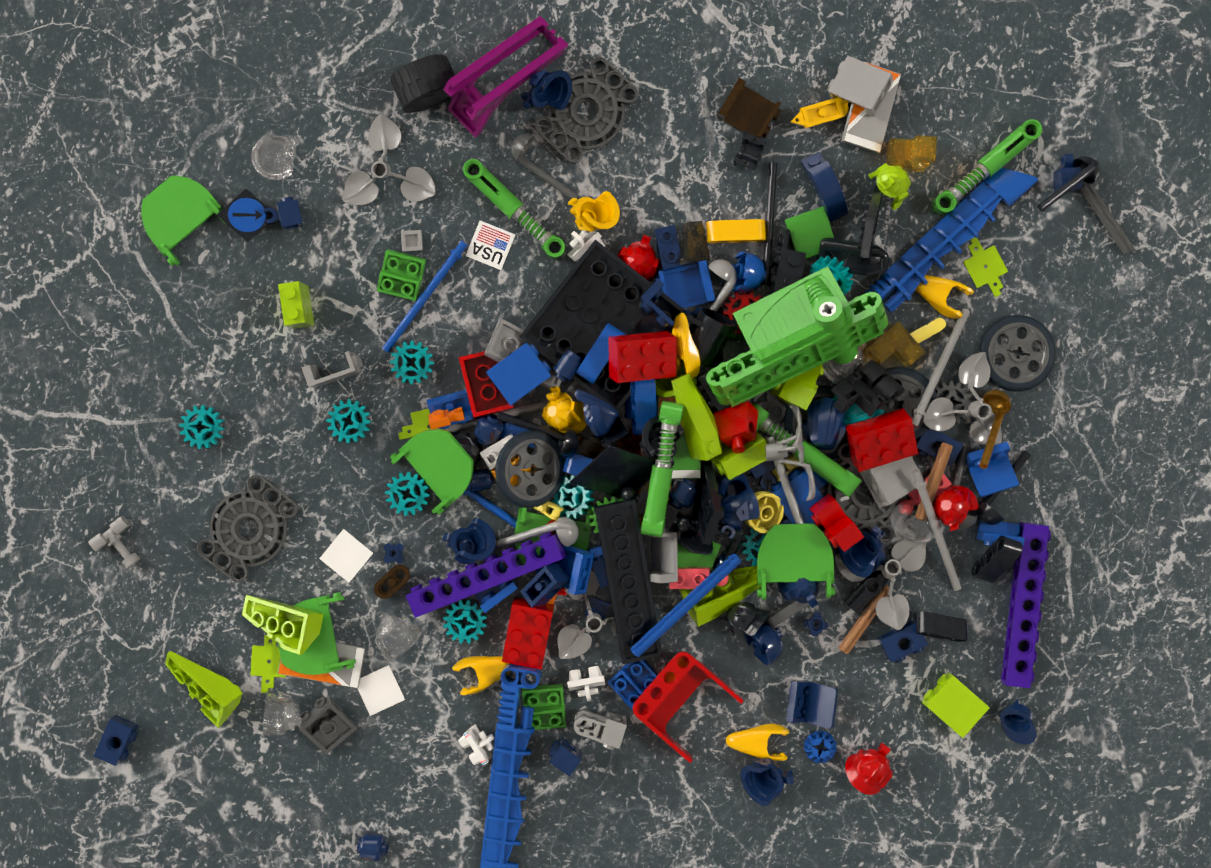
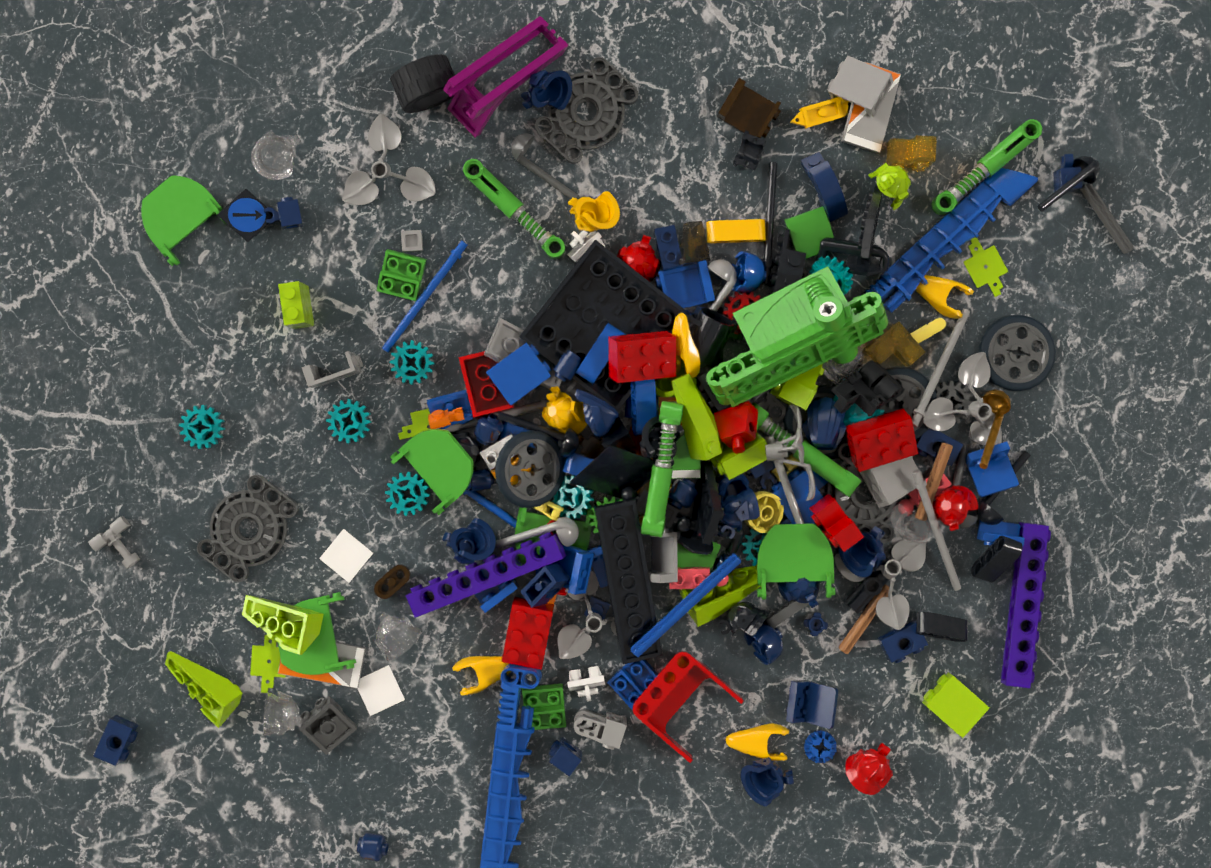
(393, 558): dark blue plate -> none
(474, 622): teal gear -> none
(479, 743): white hips -> none
(490, 245): sticker -> none
(647, 305): dark blue bracket -> none
(1018, 723): dark blue piece -> none

